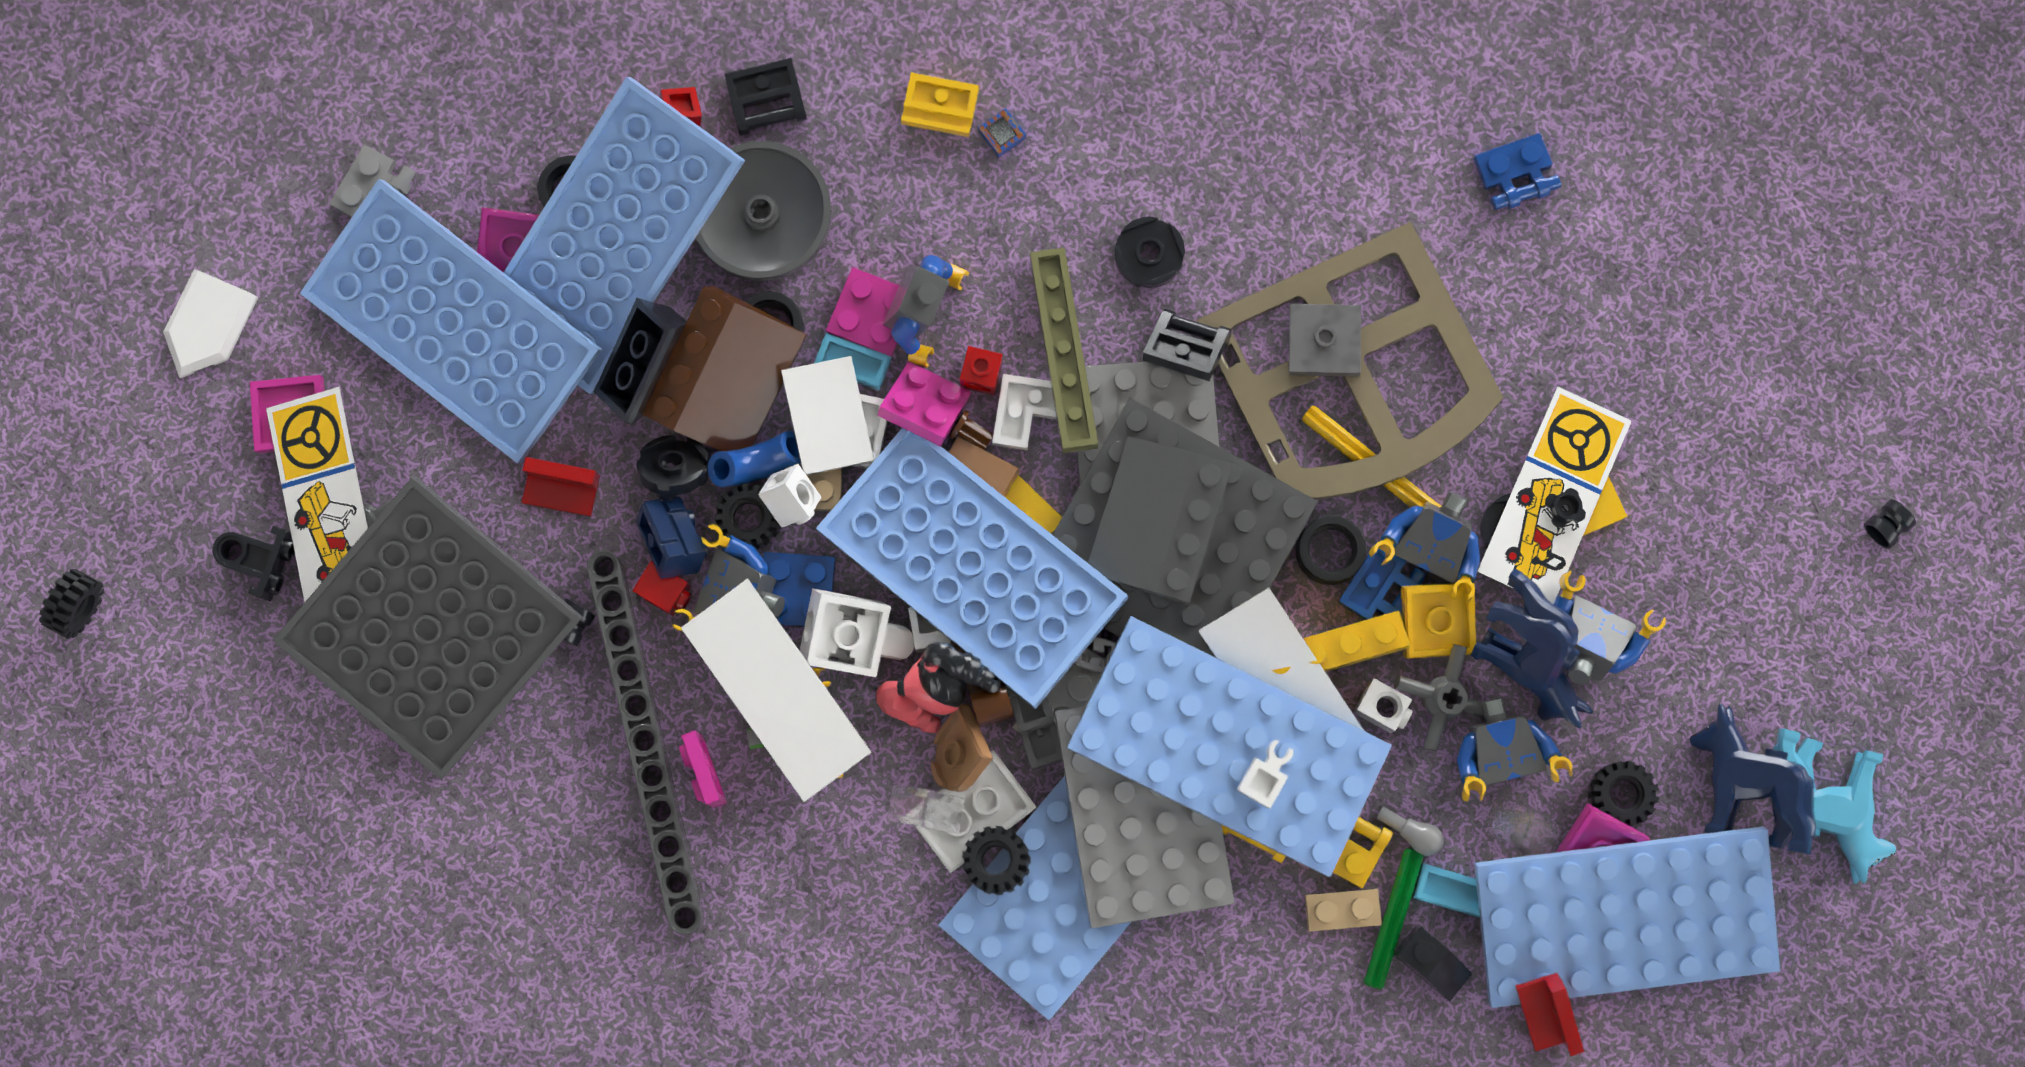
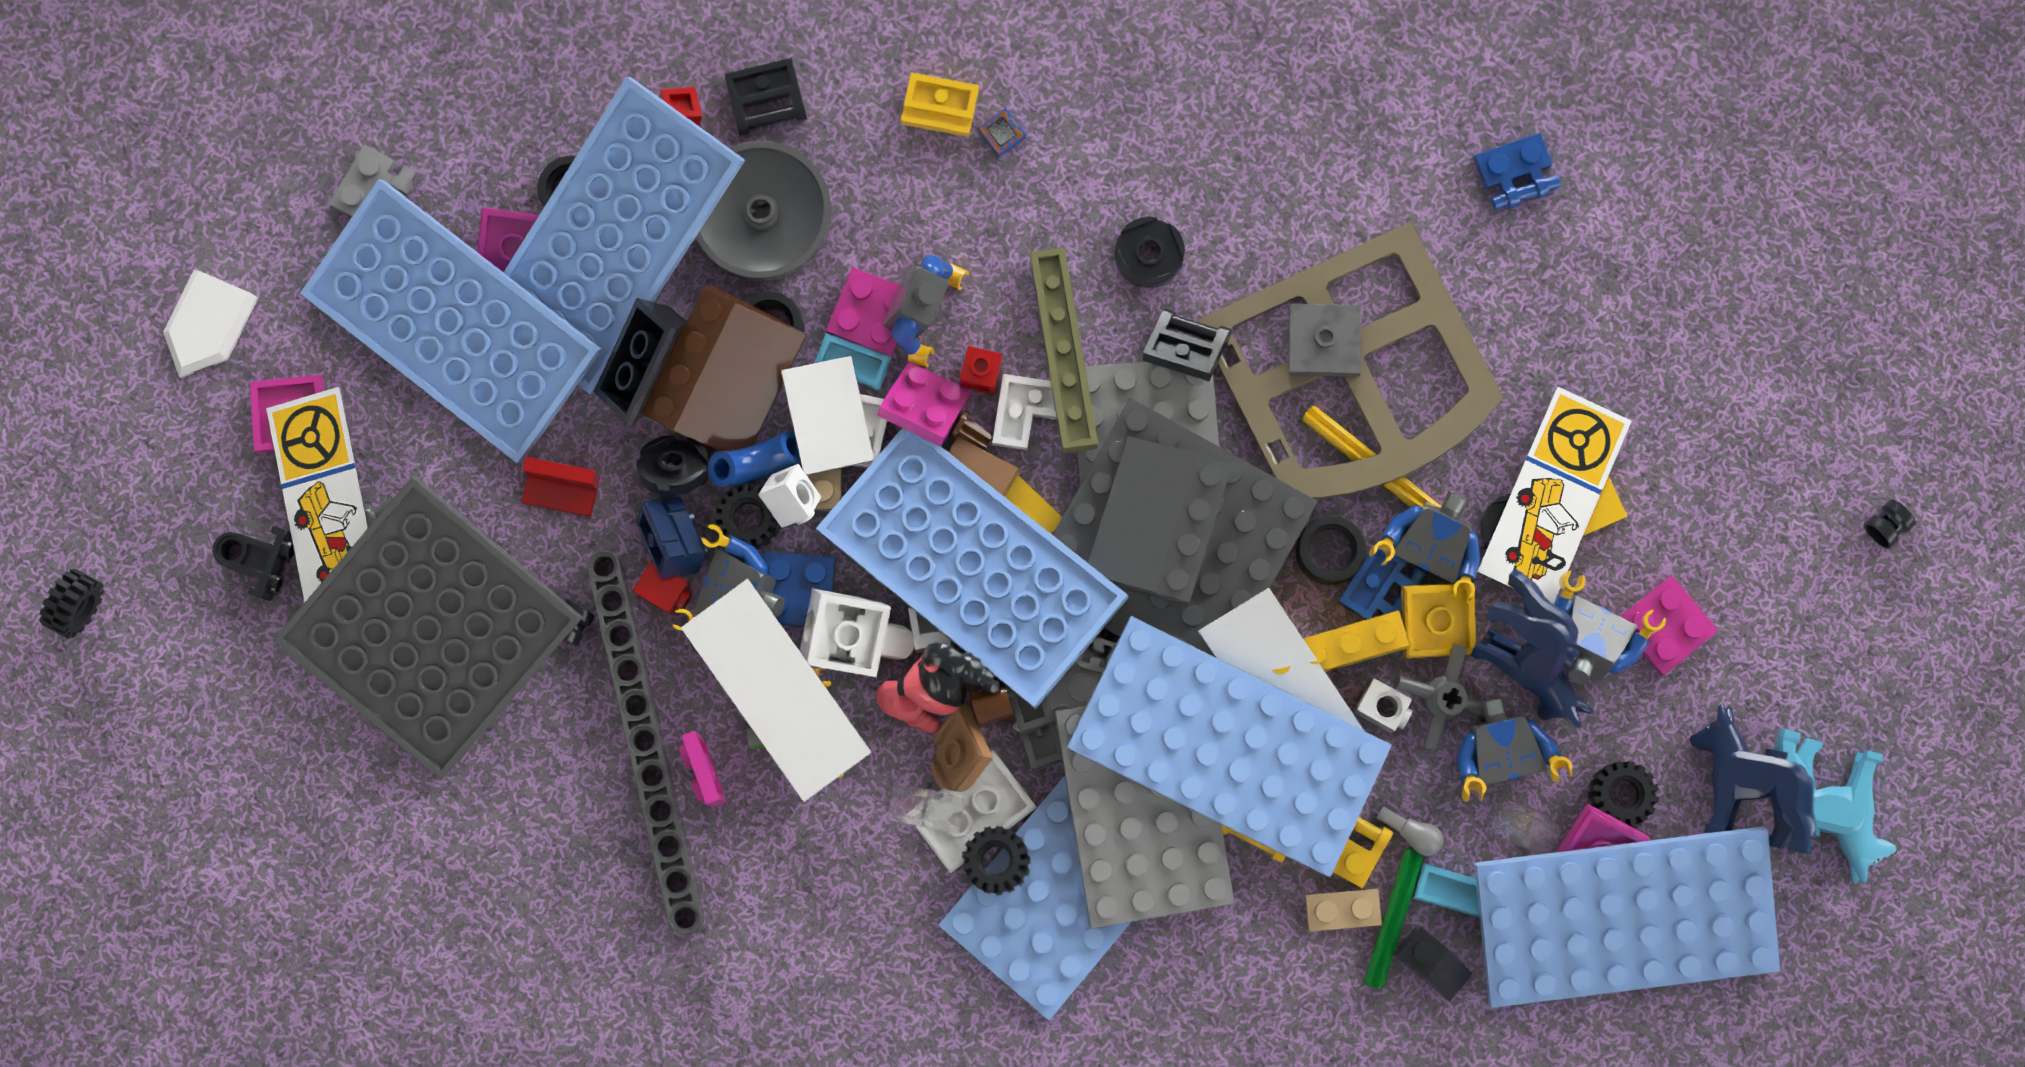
(1263, 779): white plate -> none
(1549, 1014): red panel -> none
(1574, 503): black plate -> none
(1684, 627): none -> dark pink plate

